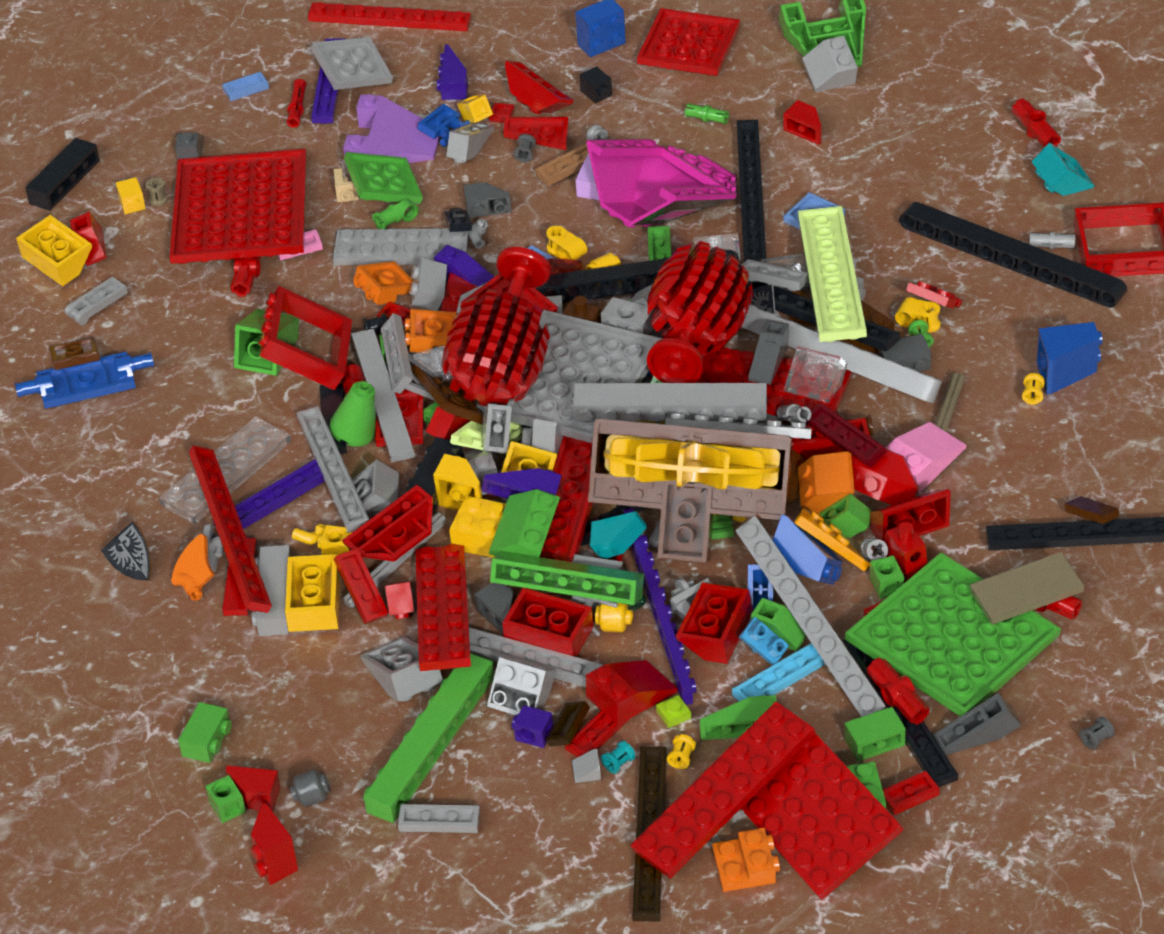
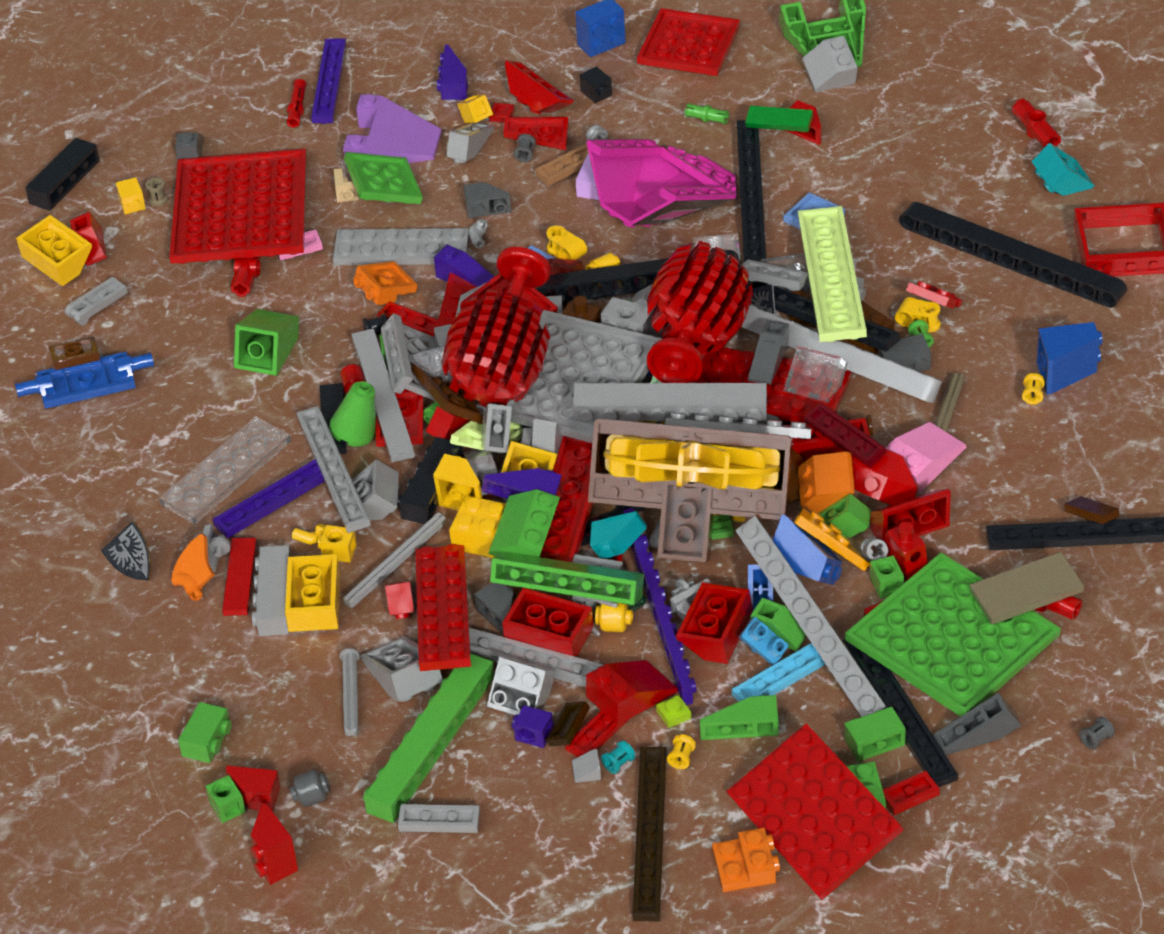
(230, 530): red plate -> none
(245, 86): medium blue tile -> none
(298, 360): red window -> none
(350, 698): none -> light grey axle
(351, 63): light grey plate -> none
(361, 586): red plate -> none
(389, 16): red plate -> none
(395, 214): bright green connector -> none
(395, 527): red wedge -> none
(427, 329): orange plate -> none
(428, 284): light grey brick -> none
(439, 121): blue plate -> none
(457, 220): black plate -> none
(659, 242): bright green plate -> none
(722, 789): red plate -> none
(779, 118): none -> green tile
(793, 413): light grey pin -> none
(898, 691): red piece -> none
(1052, 240): light grey pin -> none

